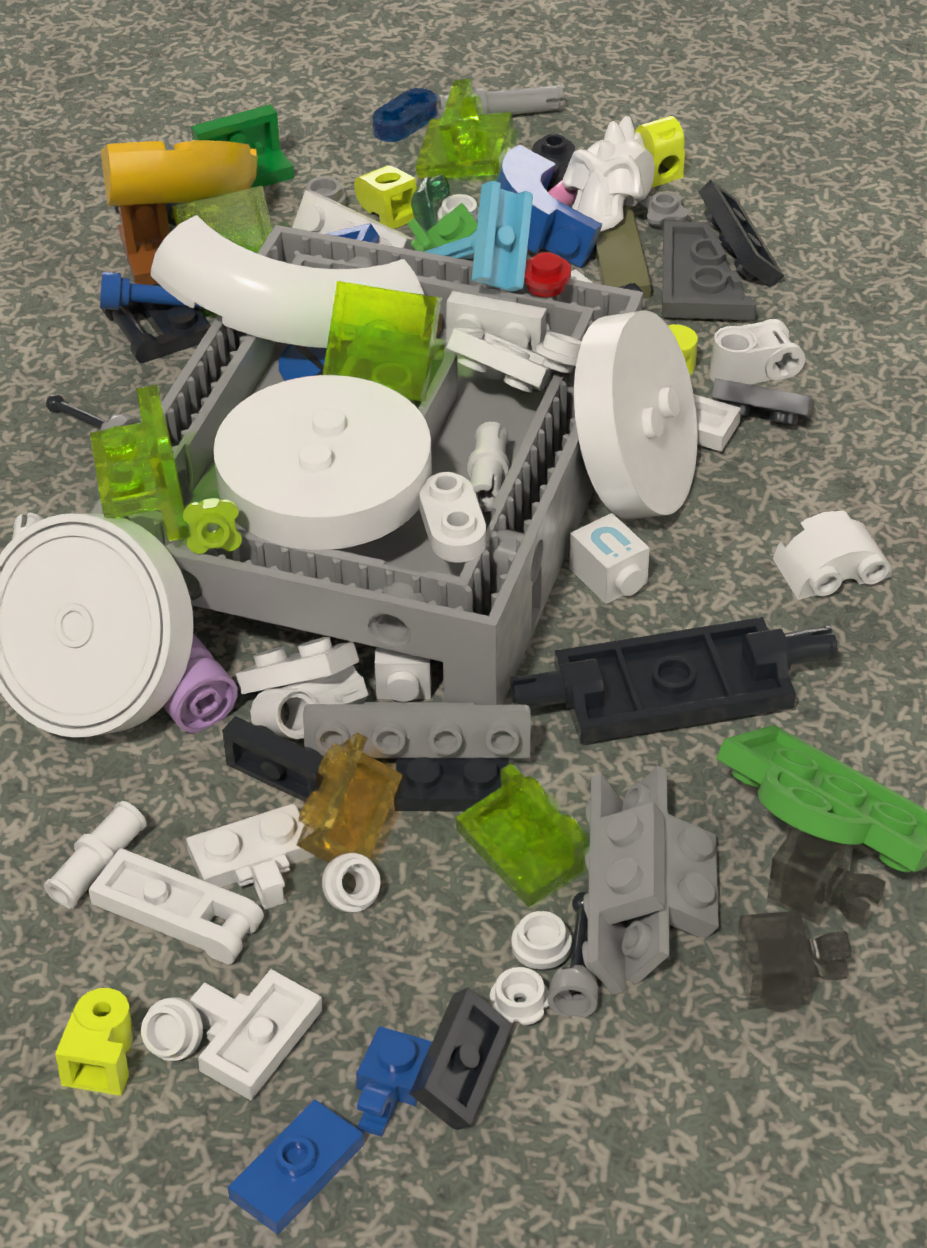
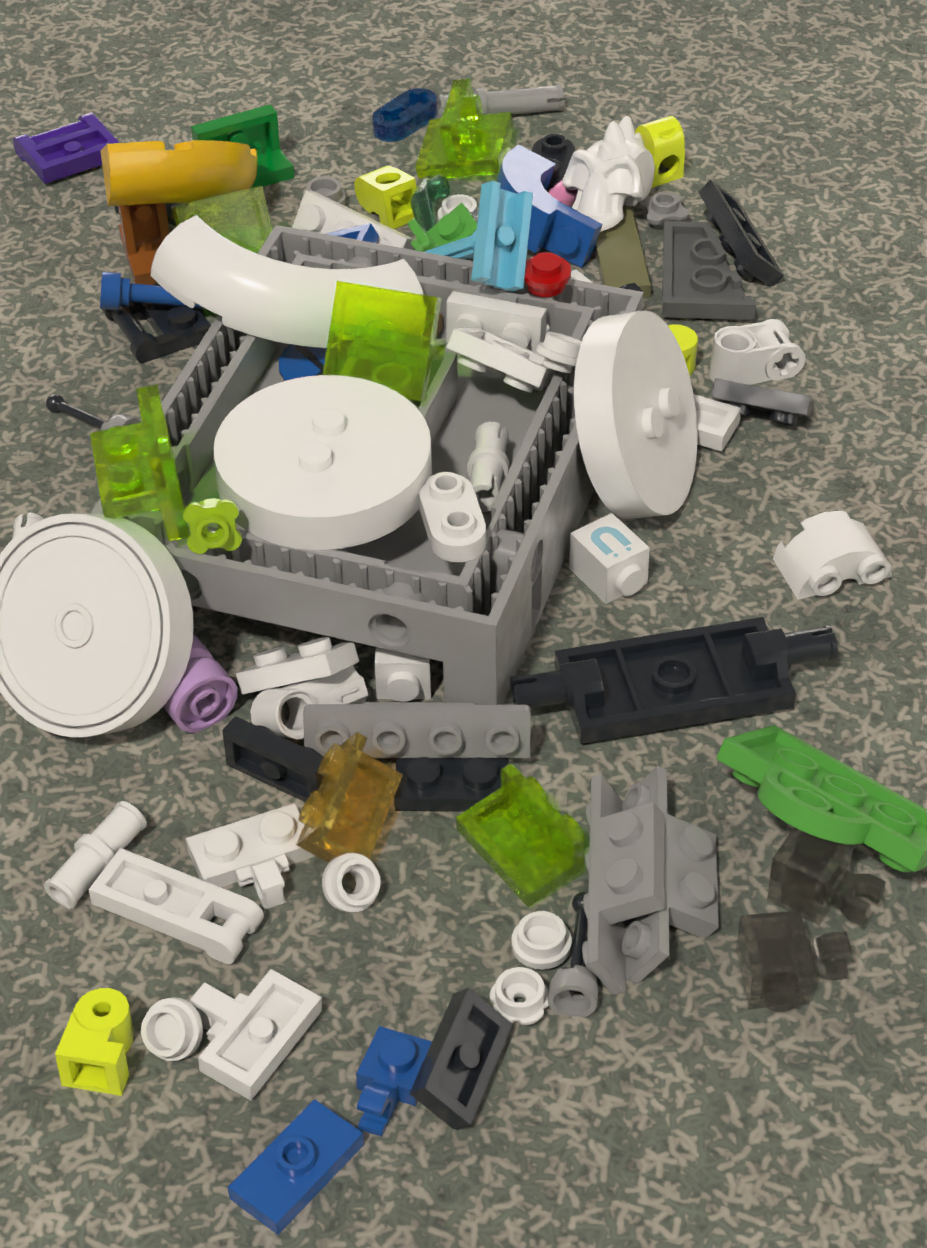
(65, 149): none -> dark purple plate

